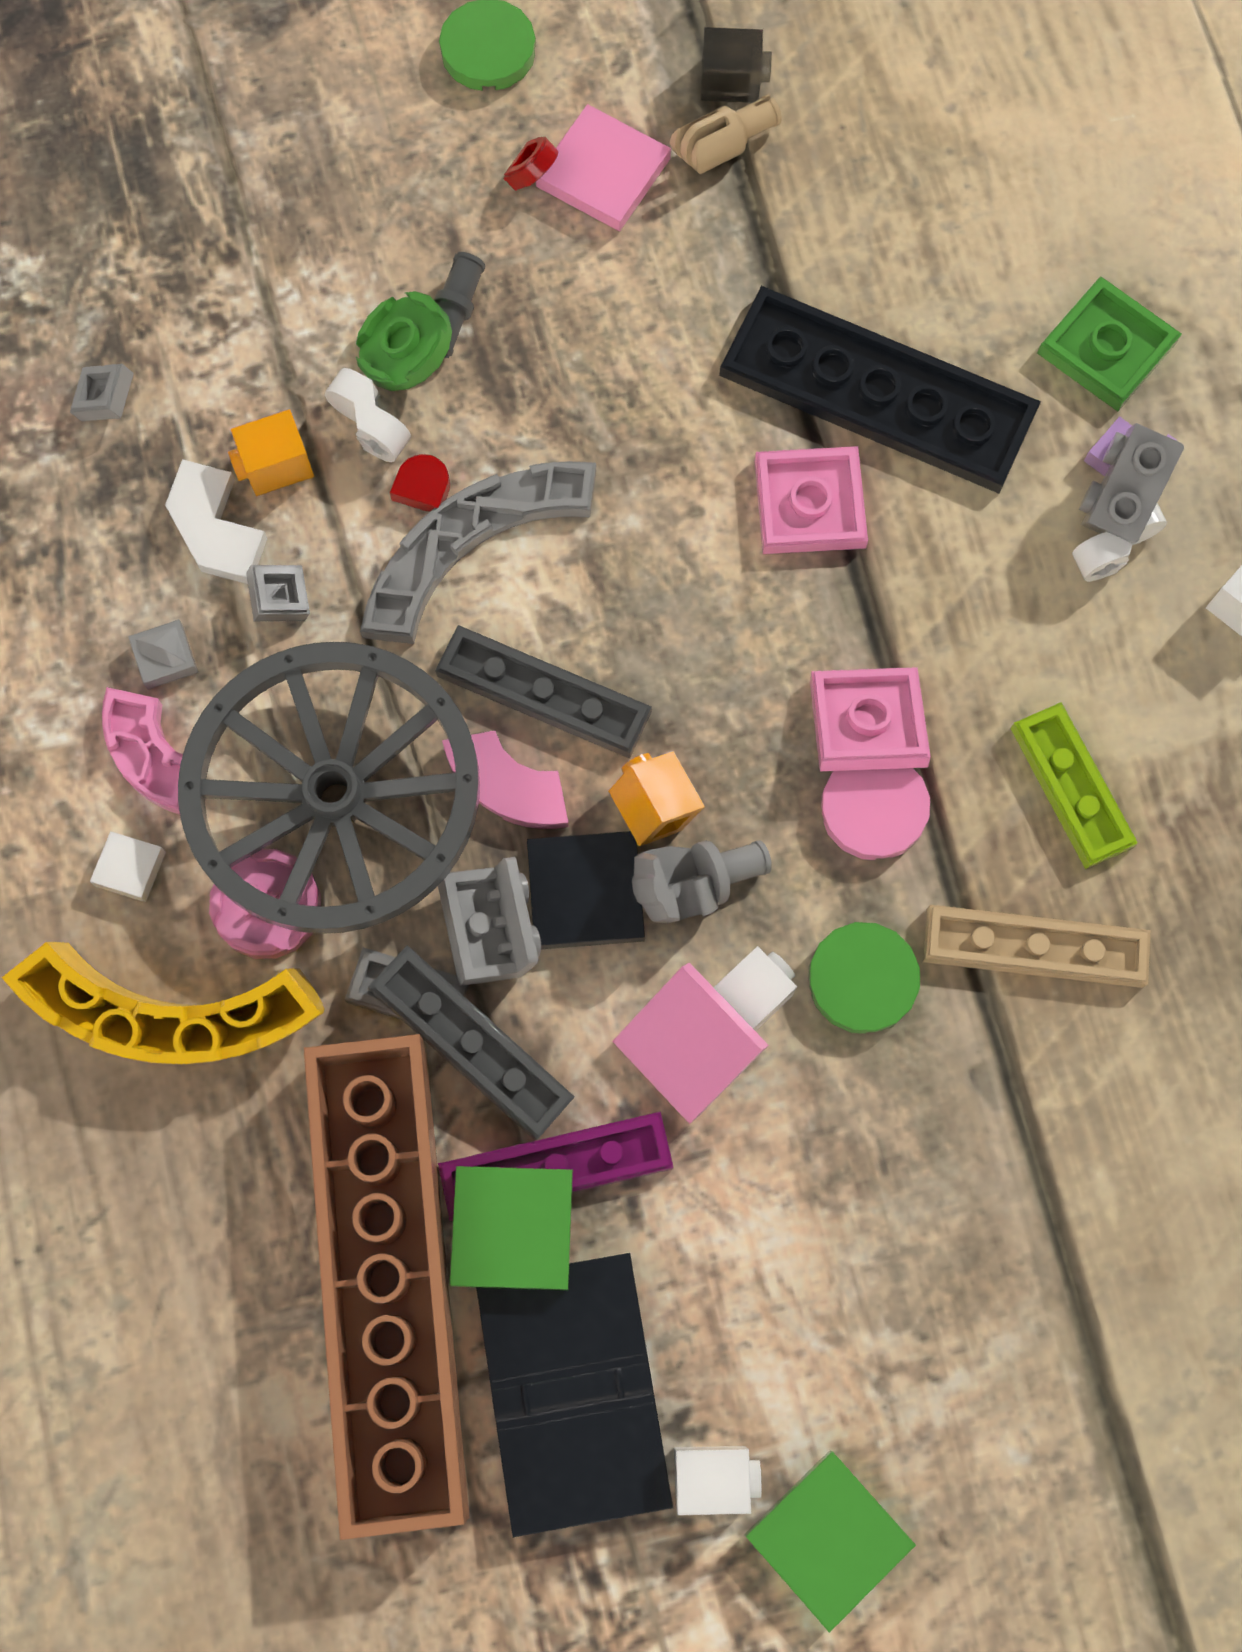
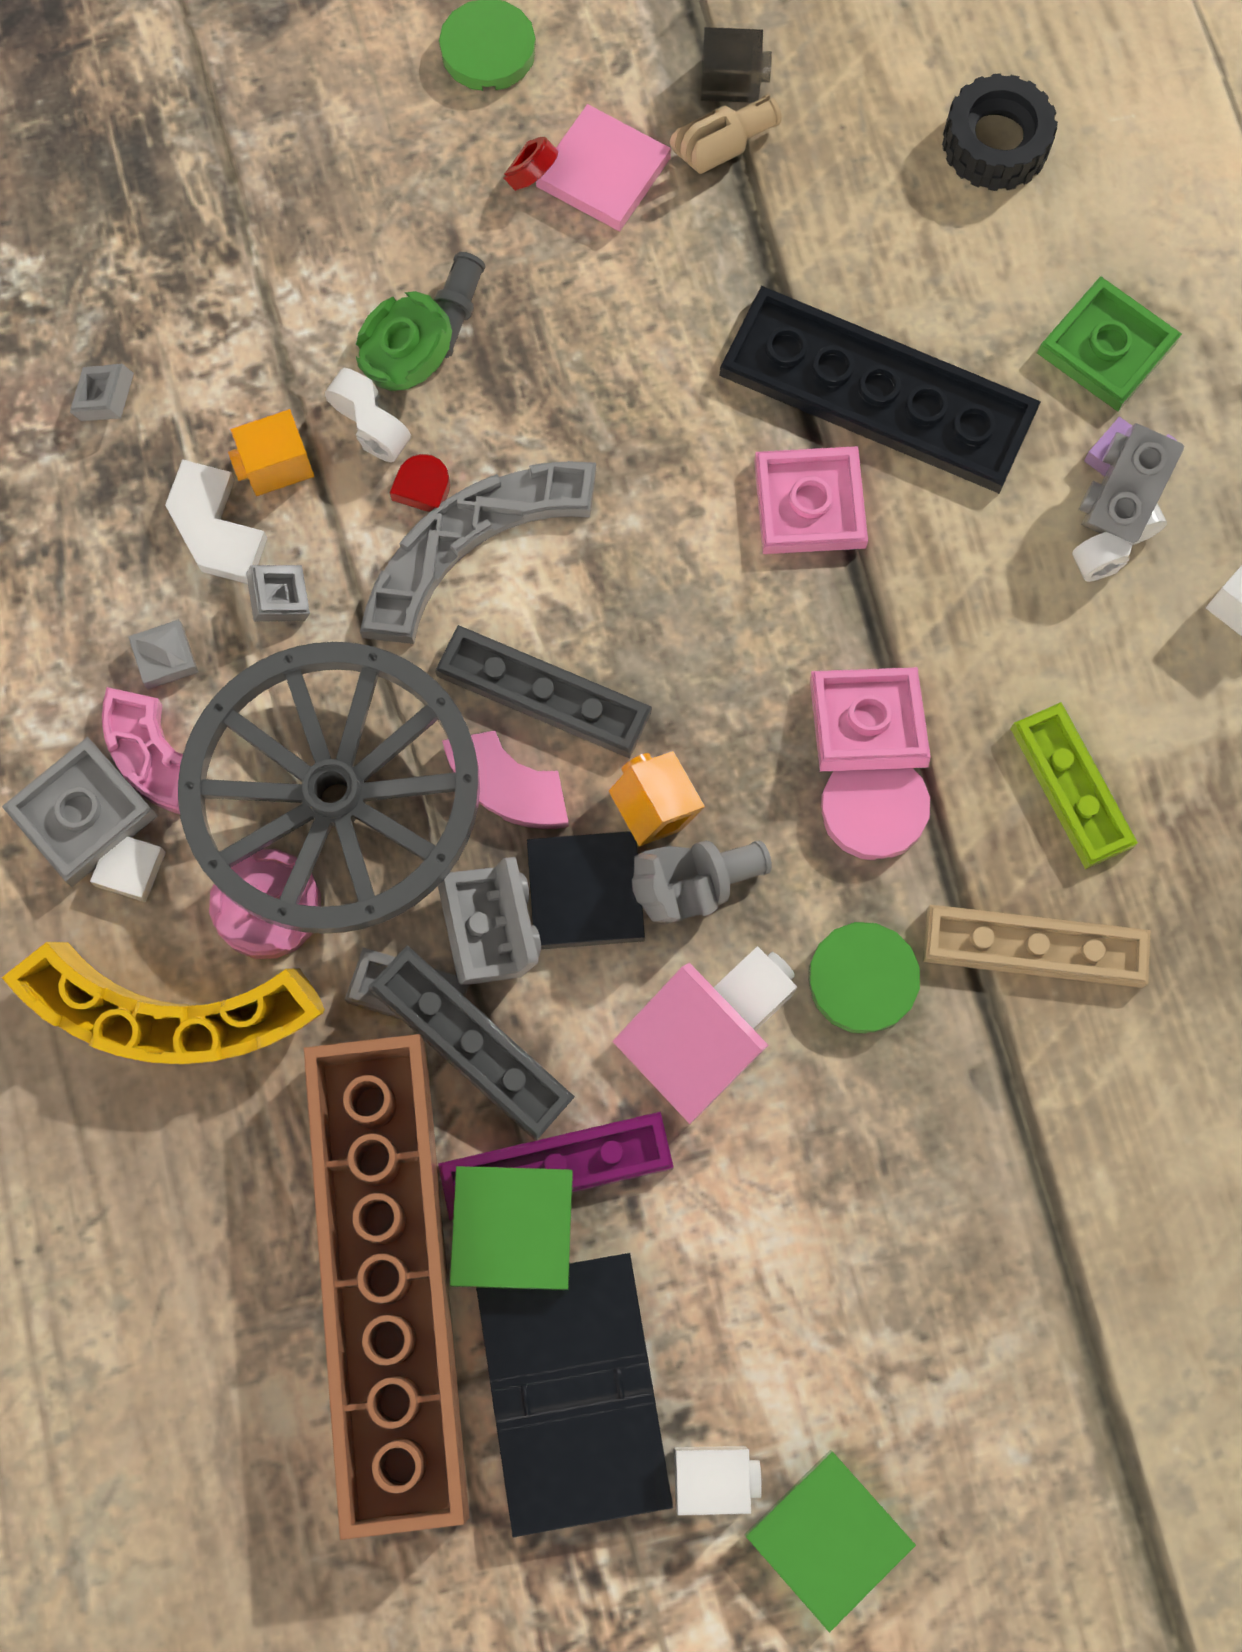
(79, 811): none -> light grey tile
(1008, 98): none -> black tyre

